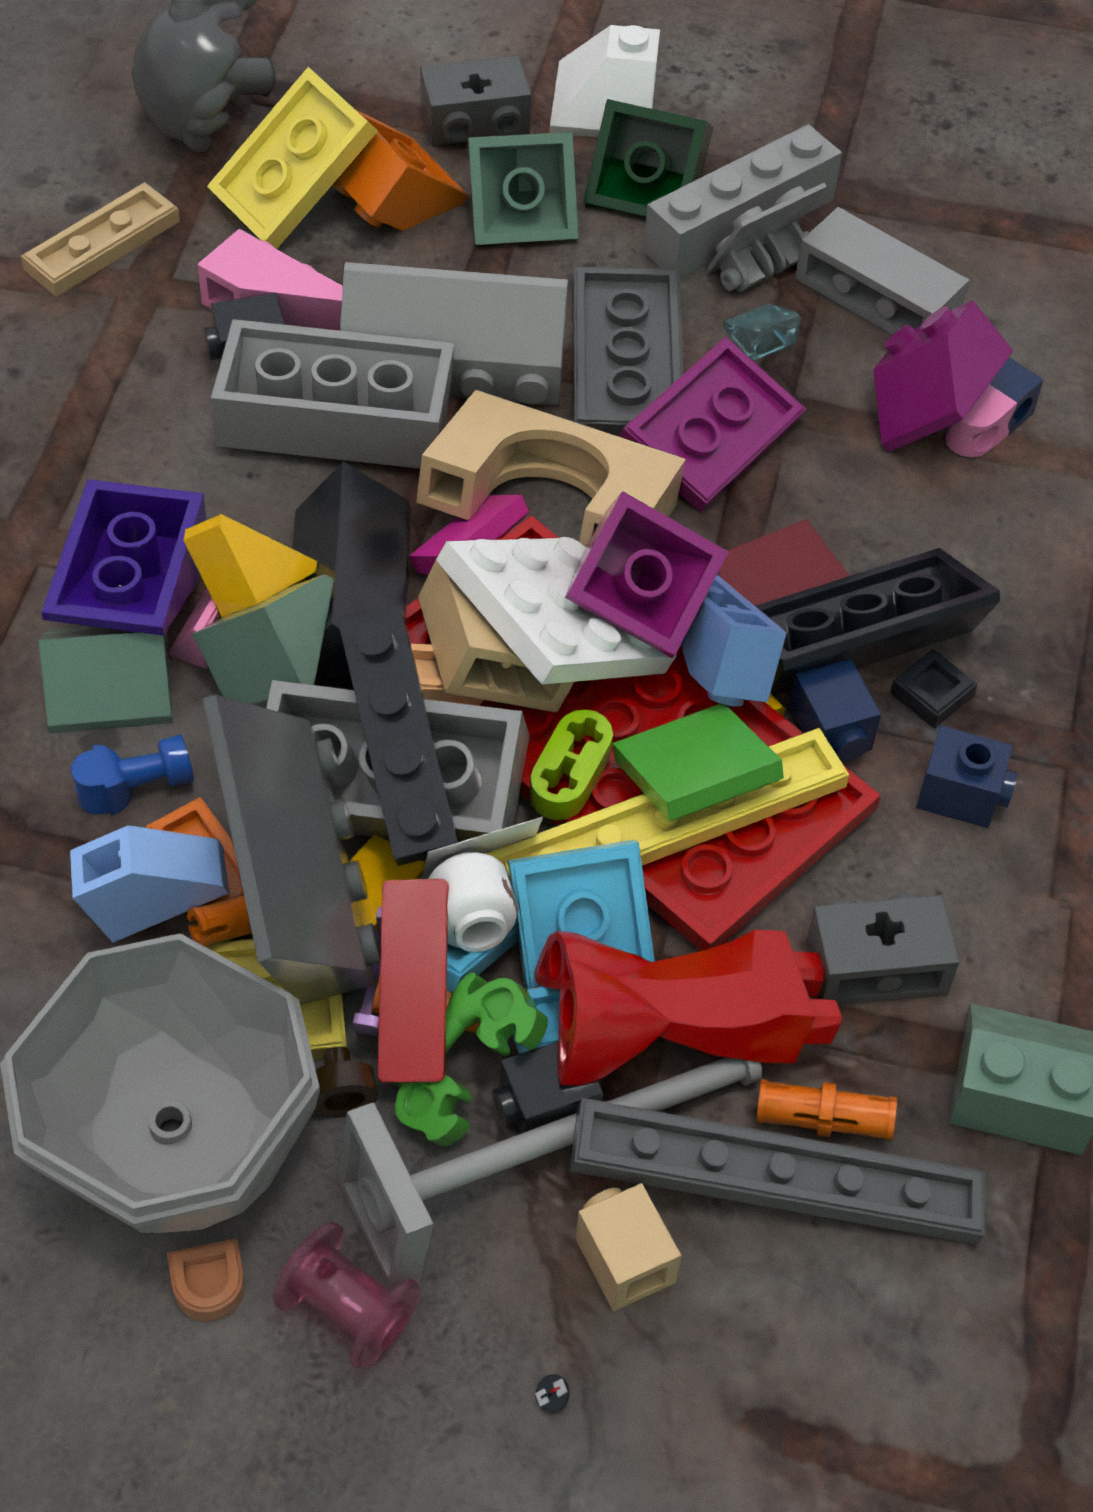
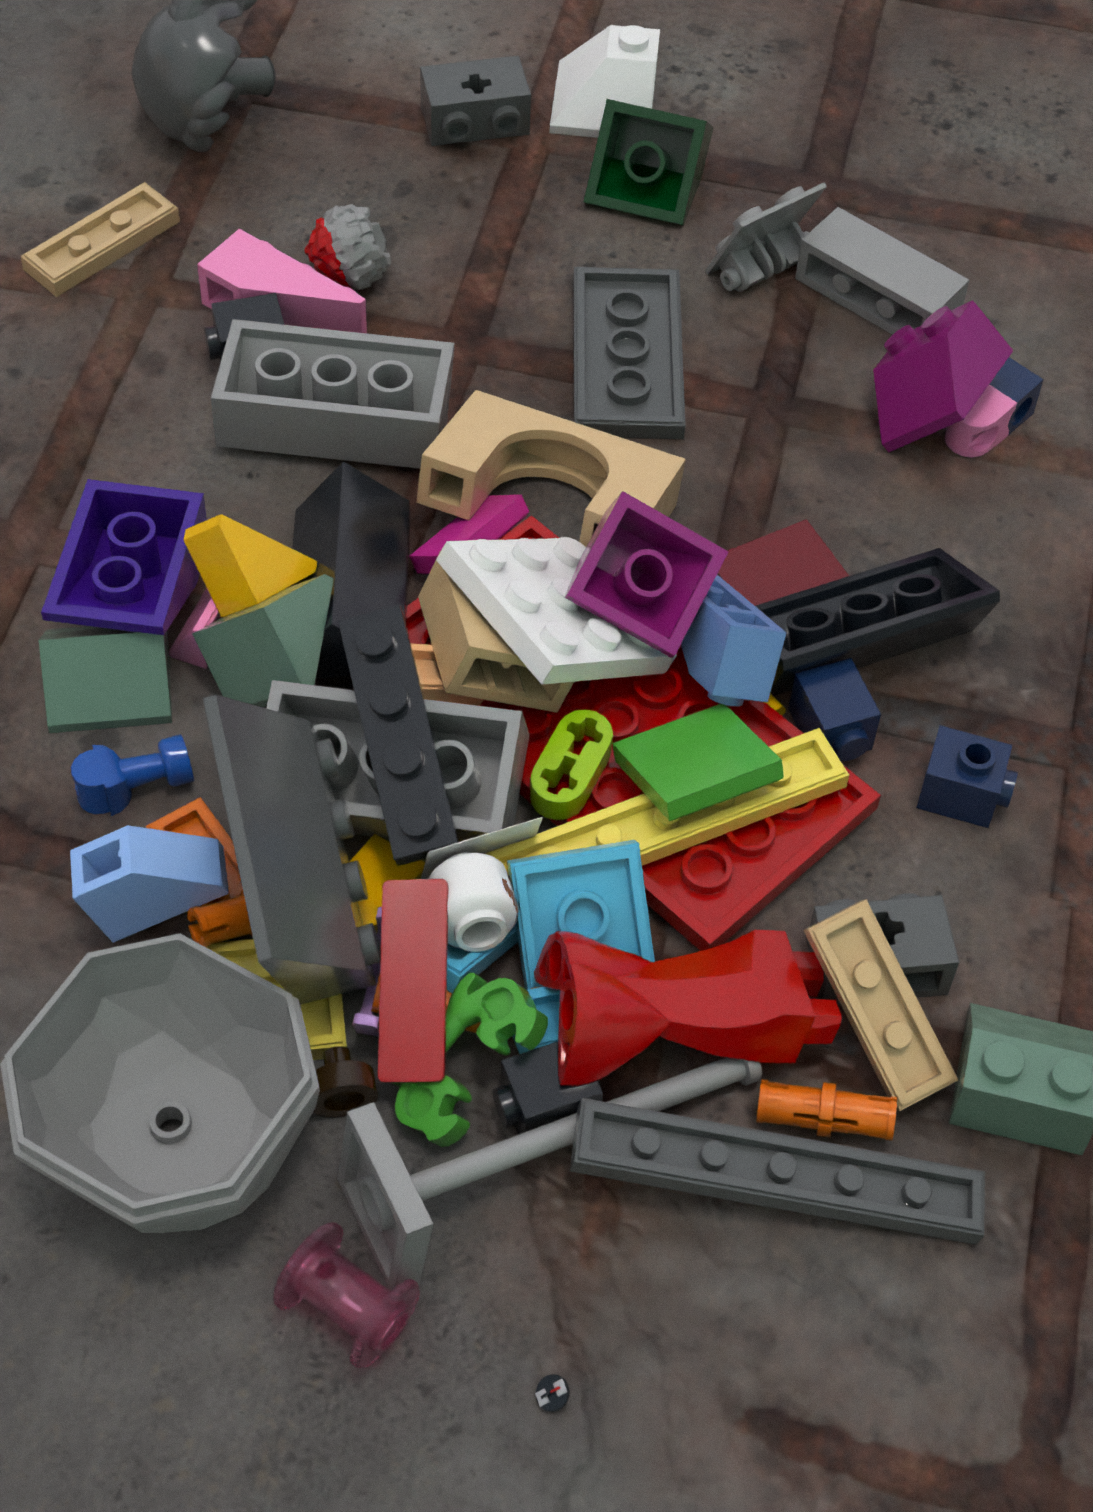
(207, 1279): nougat tile -> none
(292, 158): light yellow plate -> none
(348, 247): none -> light grey piece
(398, 181): orange slope -> none
(501, 325): light grey slope -> none
(523, 188): sand green slope -> none
(627, 1245): tan brick -> none
(696, 217): light grey brick -> none
(717, 419): magenta tile -> none
(764, 329): clear light blue slope -> none
(880, 1004): none -> tan tile
(933, 688): black tile -> none

